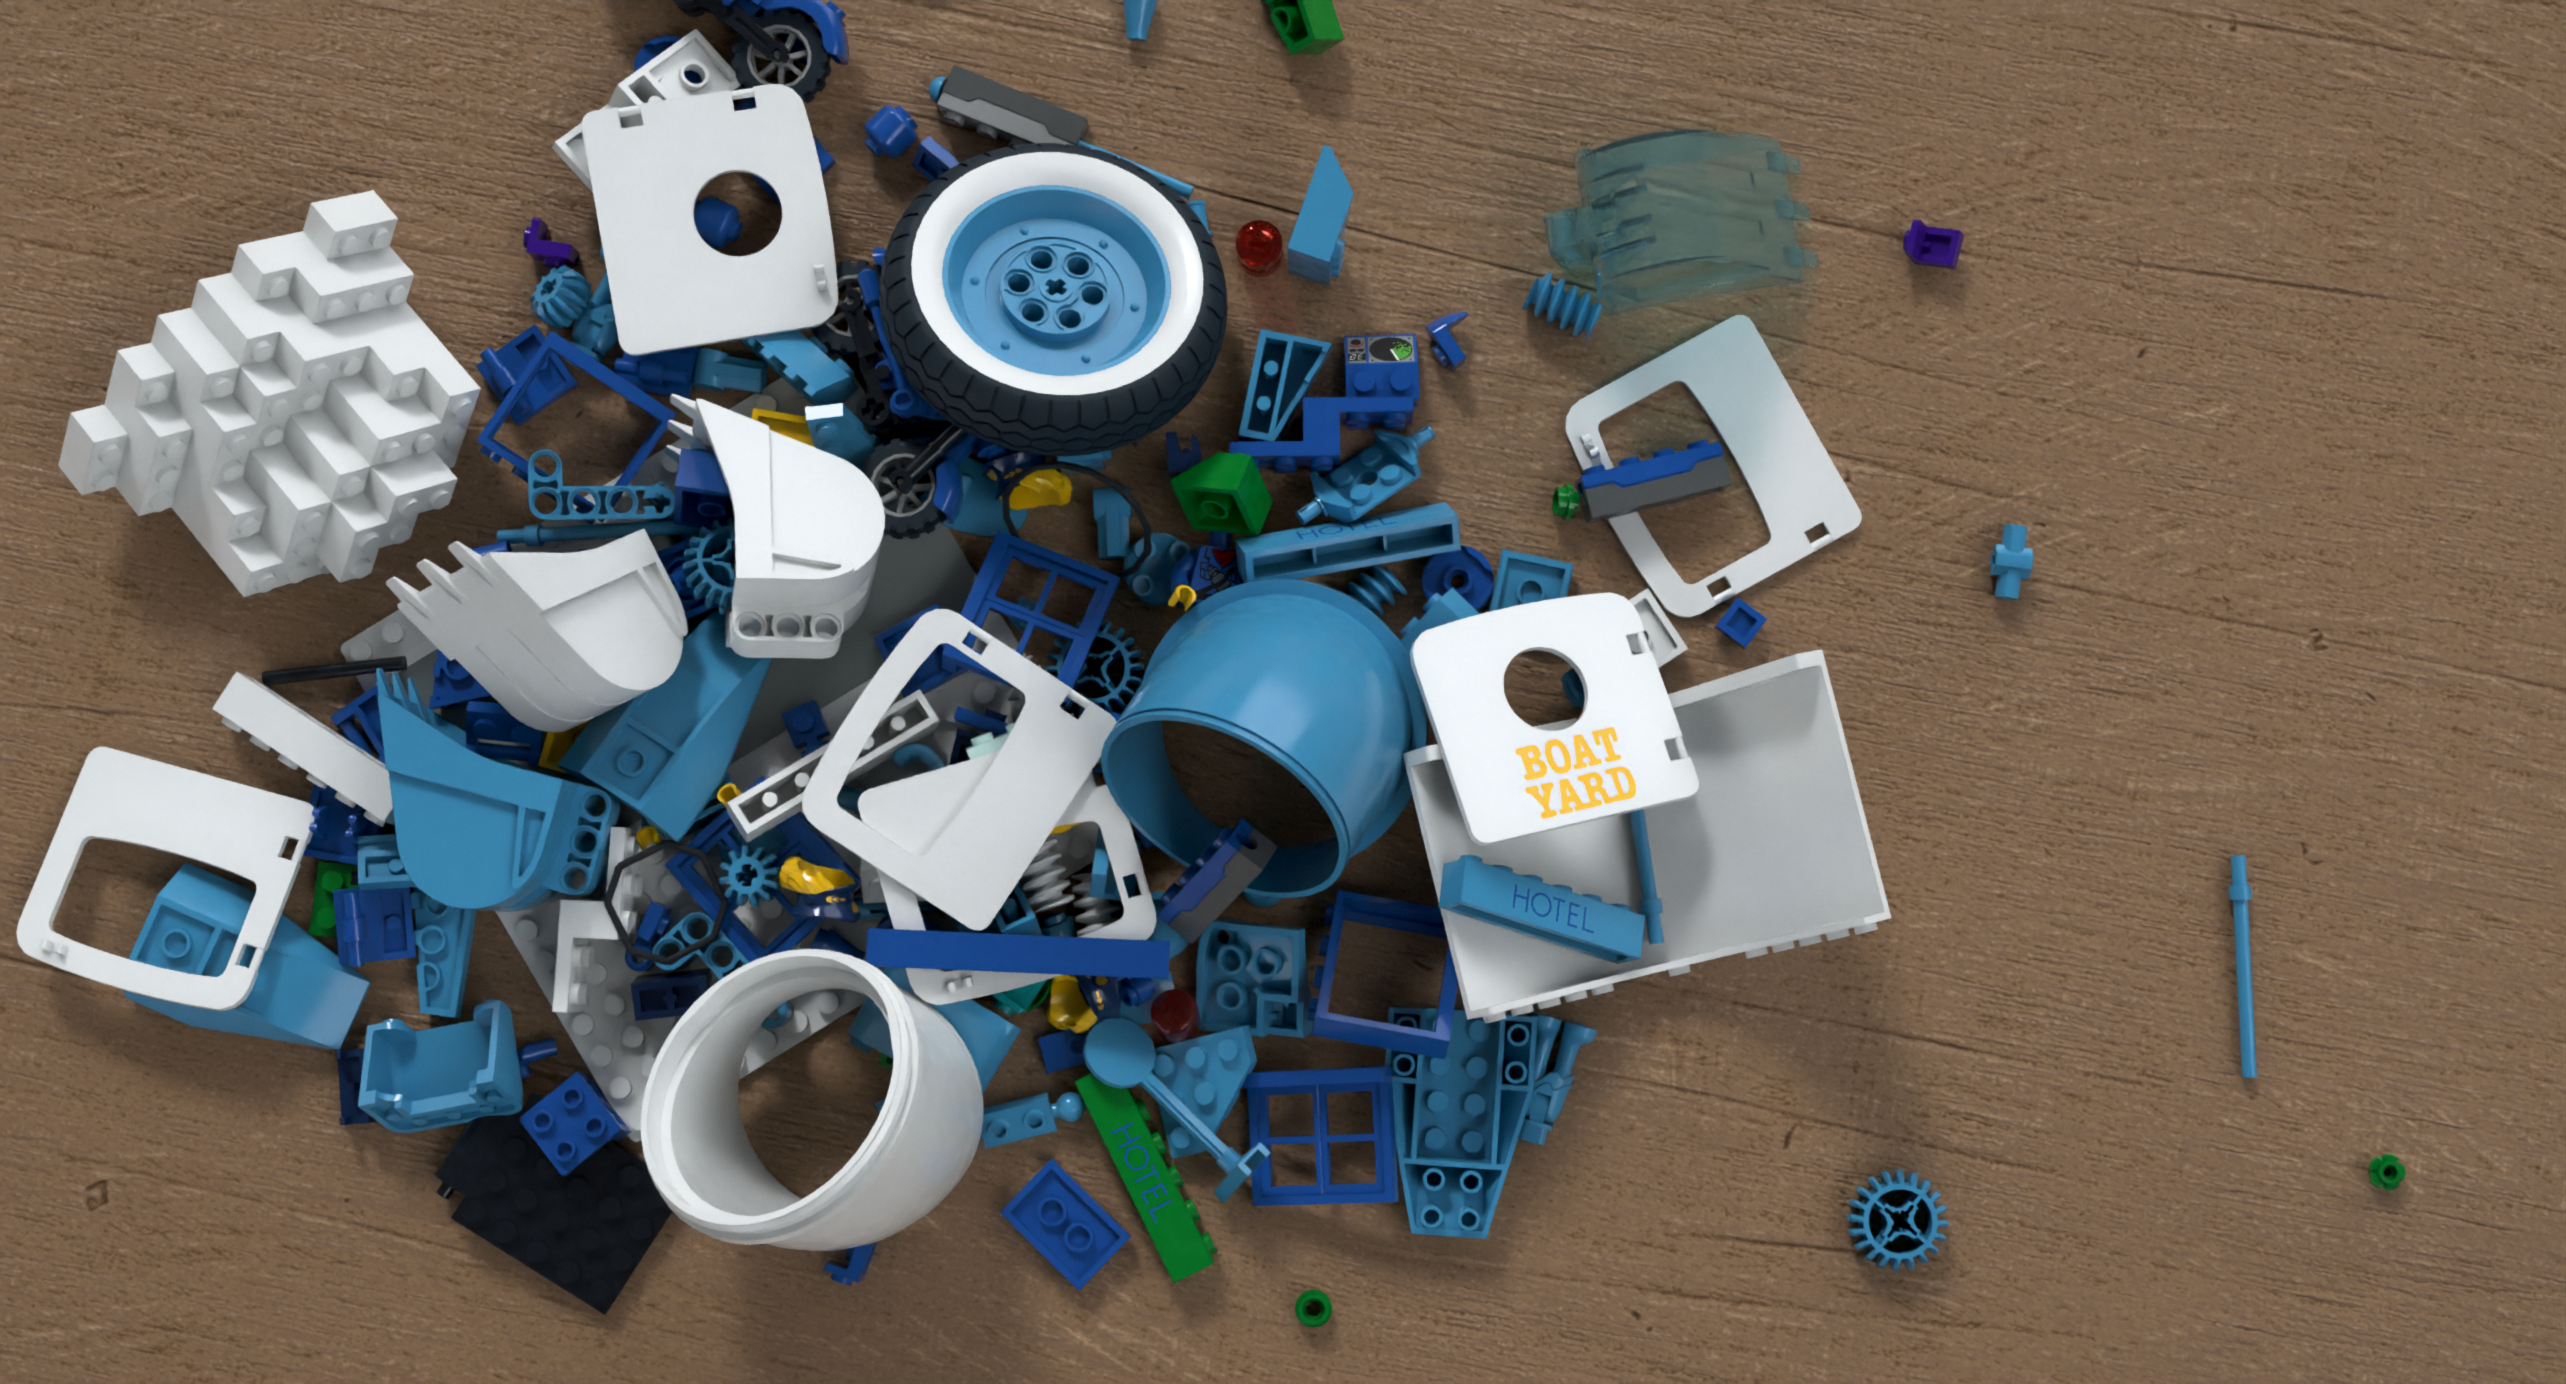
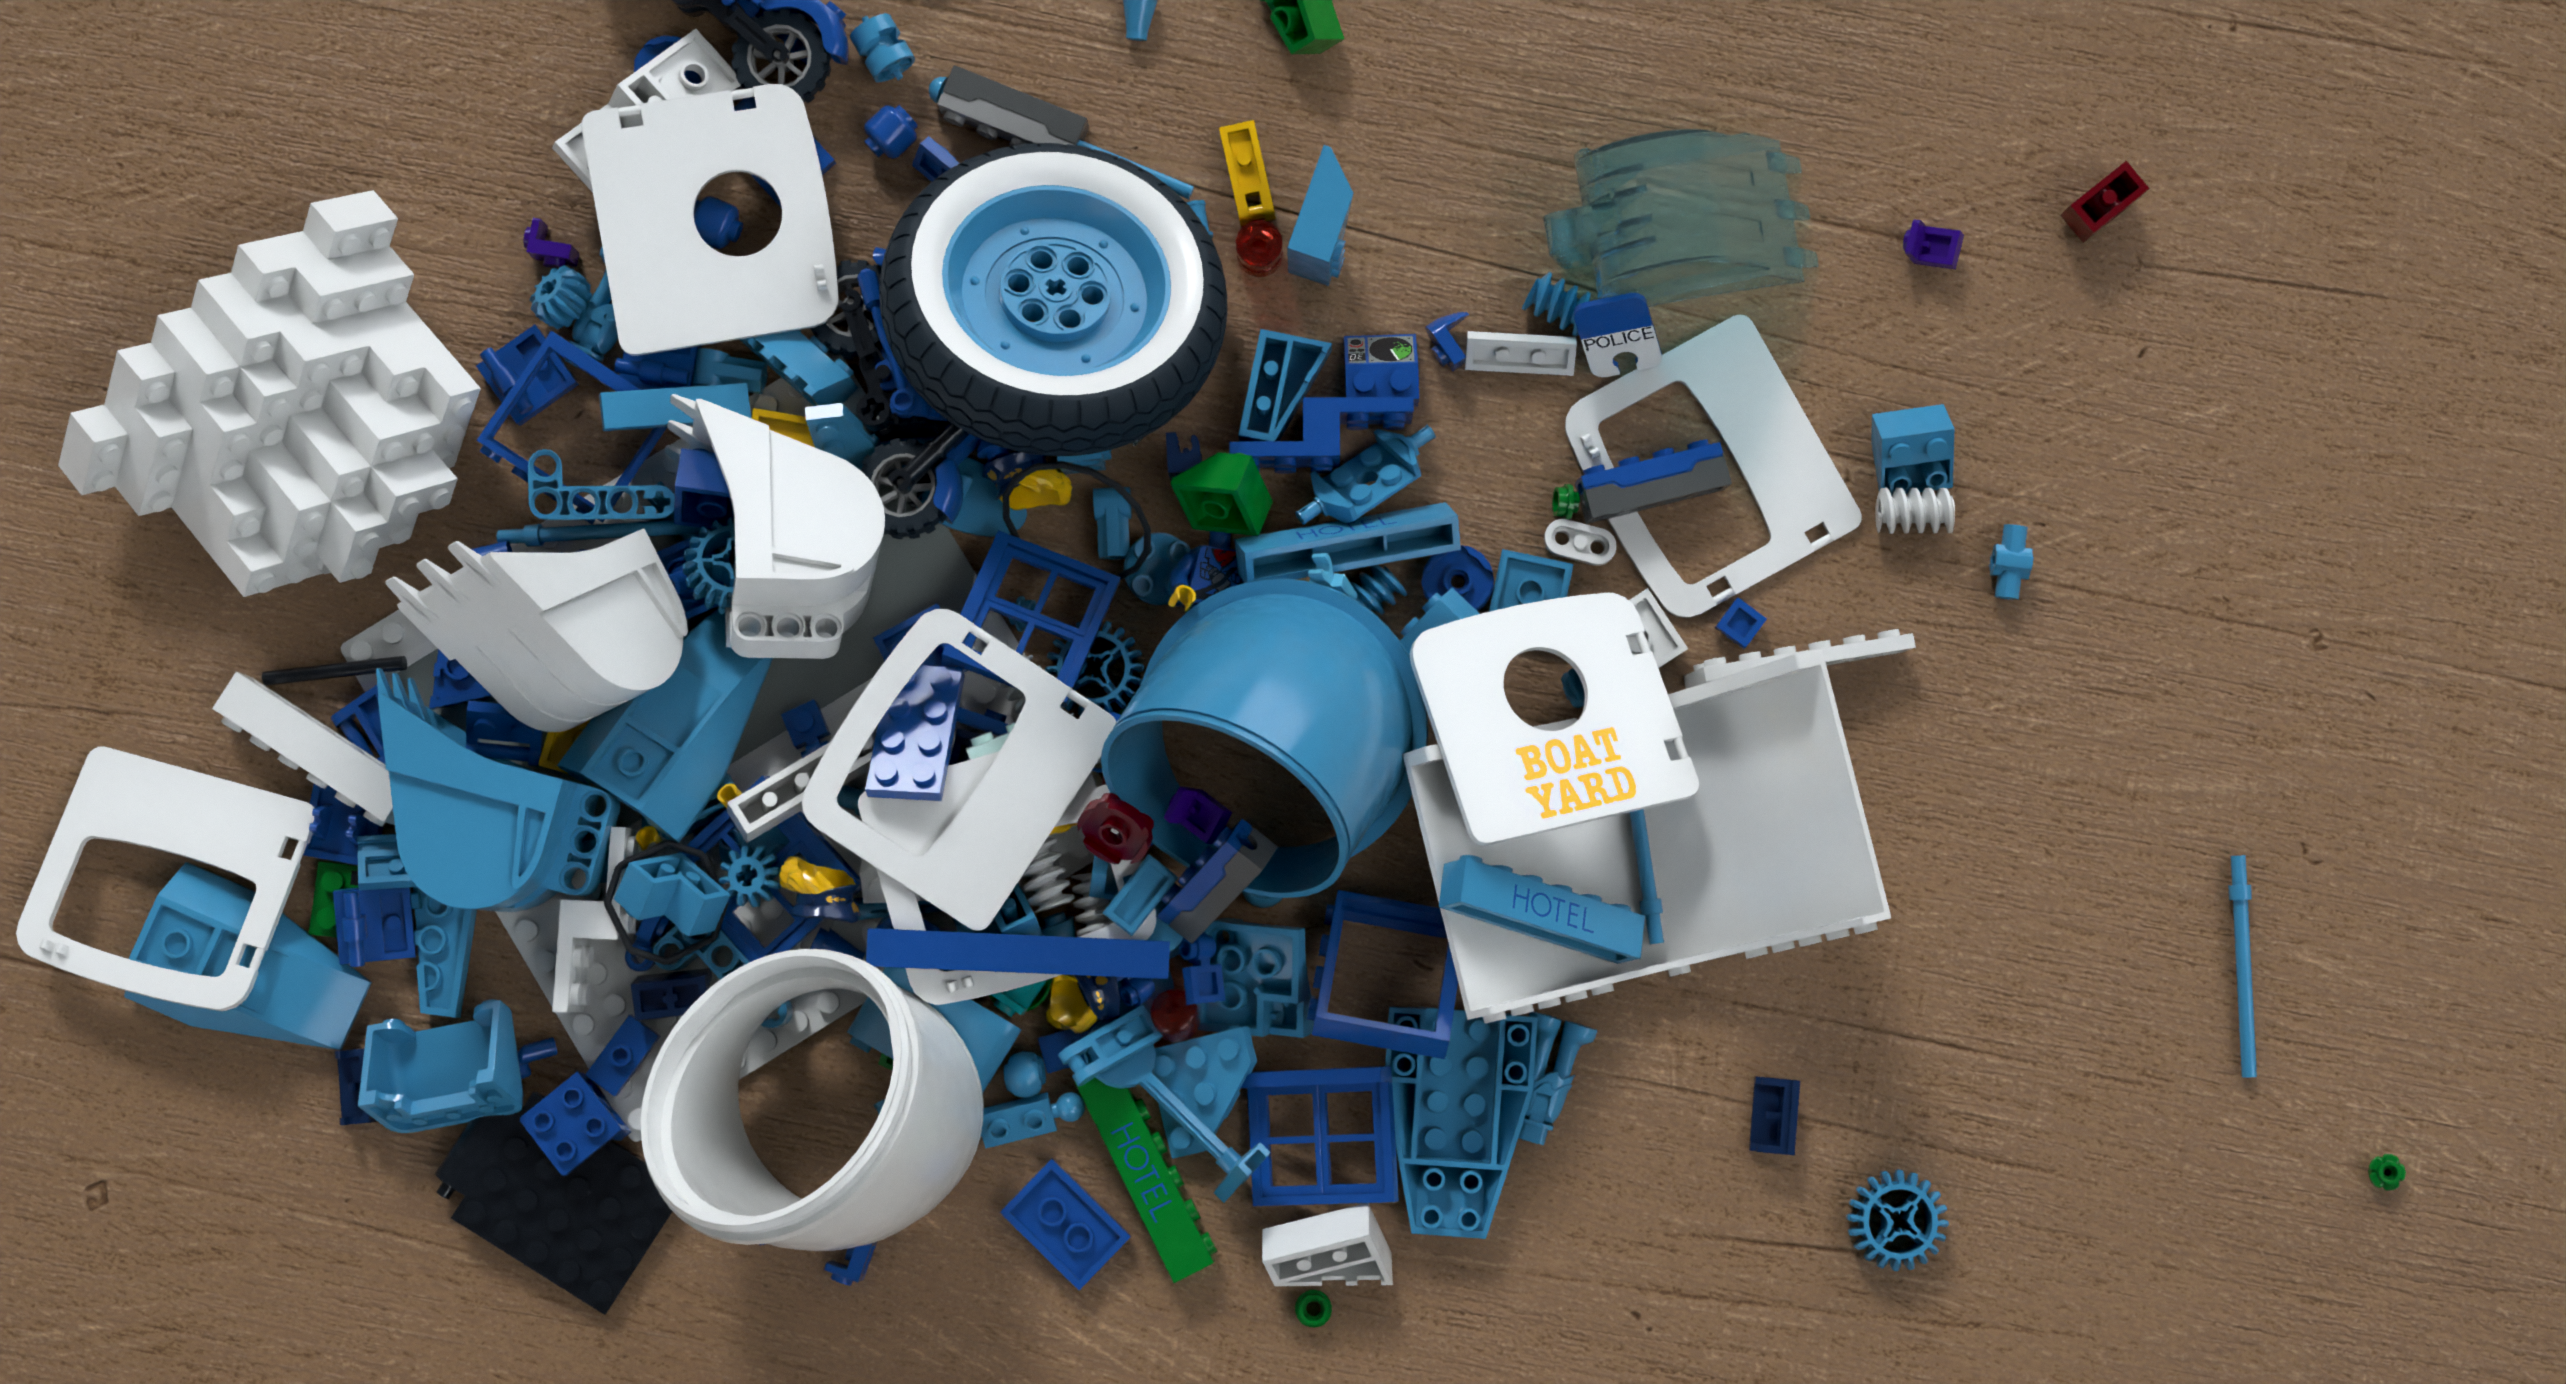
(622, 1055): none -> blue plate
(653, 408): none -> dark azure tile
(675, 889): none -> dark azure brick
(879, 42): none -> dark azure wheel
(917, 737): none -> plate
(1024, 1074): none -> dark azure piece
(1110, 1045): none -> dark azure plate
(1133, 828): none -> dark red plate
(1140, 895): none -> dark azure tile
(1197, 813): none -> dark purple bracket
(1203, 981): none -> blue plate
(1246, 171): none -> yellow plate
(1325, 576): none -> medium azure plate
(1328, 1247): none -> white wedge
(1520, 353): none -> white plate
(1579, 541): none -> white plate
(1615, 327): none -> piece
(1774, 1115): none -> dark blue hinge
(1853, 649): none -> white wing
(1913, 448): none -> dark azure slope
(1915, 509): none -> white piece
(2104, 201): none -> dark red brick

